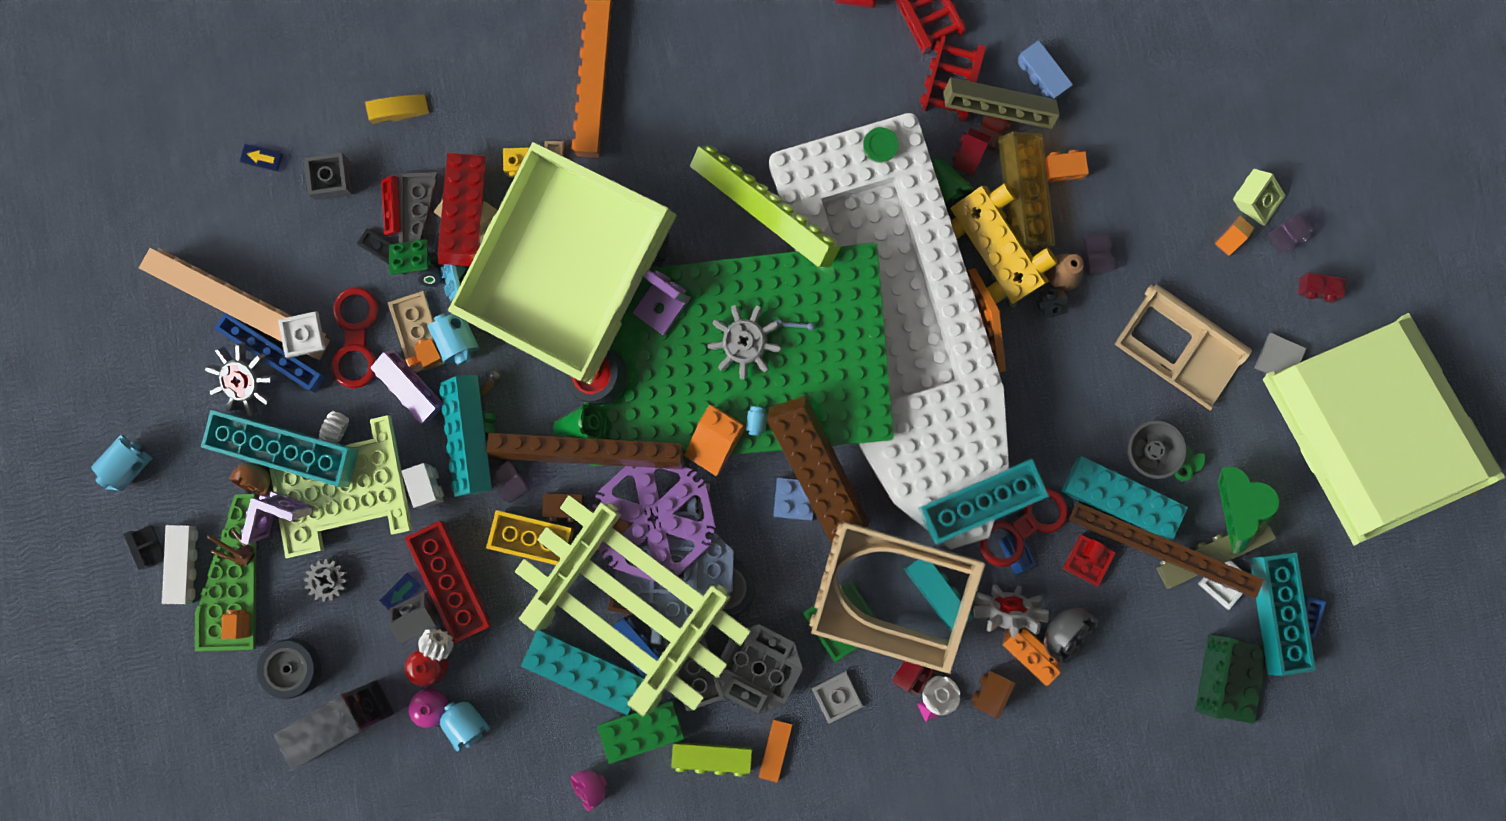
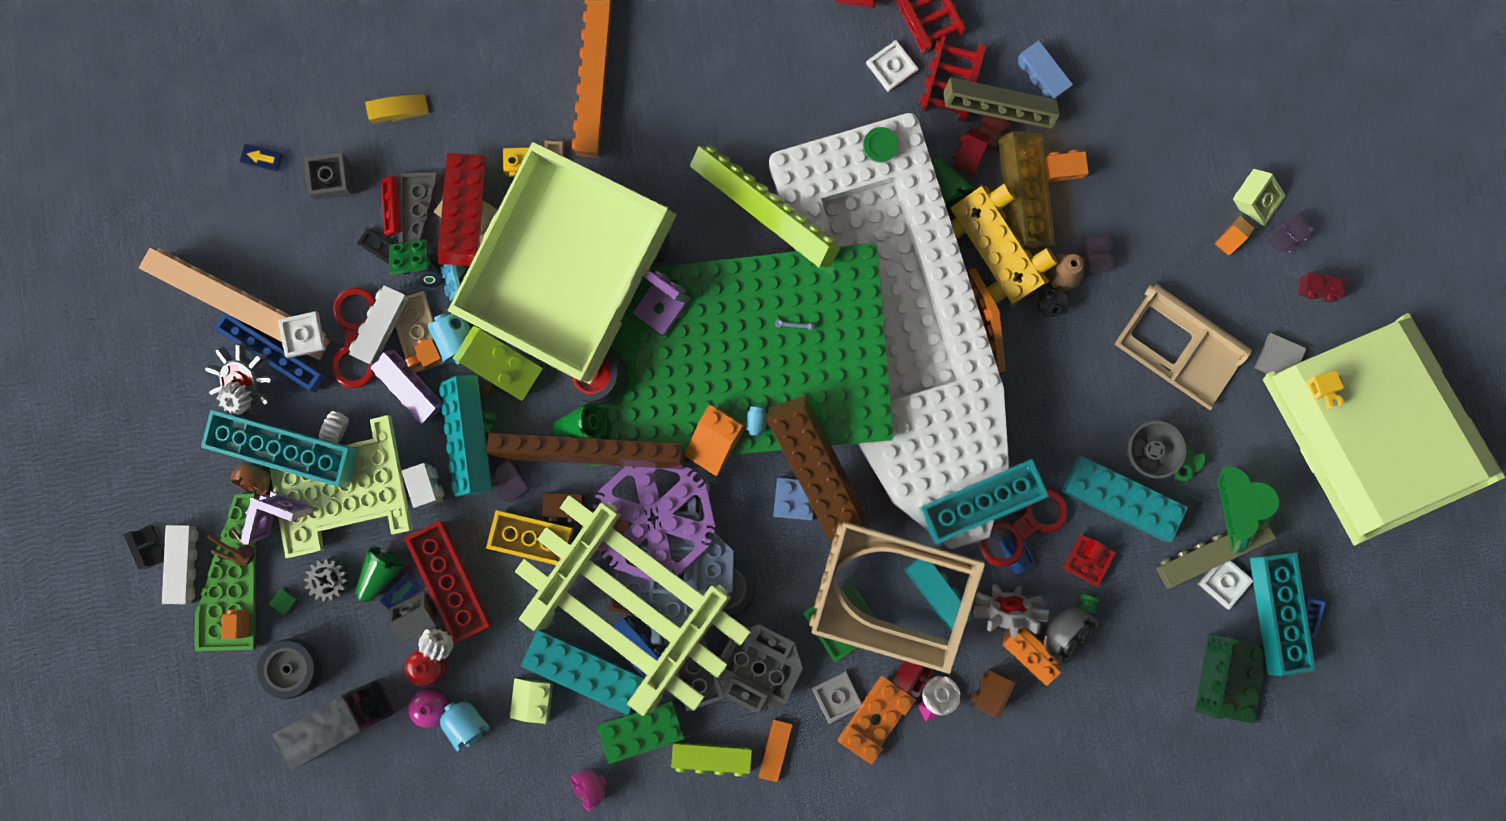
(120, 464): medium azure cylinder -> none
(234, 398): none -> white gear
(283, 601): none -> green tile
(377, 573): none -> green cone
(379, 325): none -> white brick
(497, 363): none -> lime brick
(531, 700): none -> yellowish green slope
(734, 337): light grey gear -> none
(867, 738): none -> orange piece
(892, 66): none -> white tile
(1089, 603): none -> green wheel
(1166, 550): reddish brown plate -> none
(1327, 387): none -> yellow brick

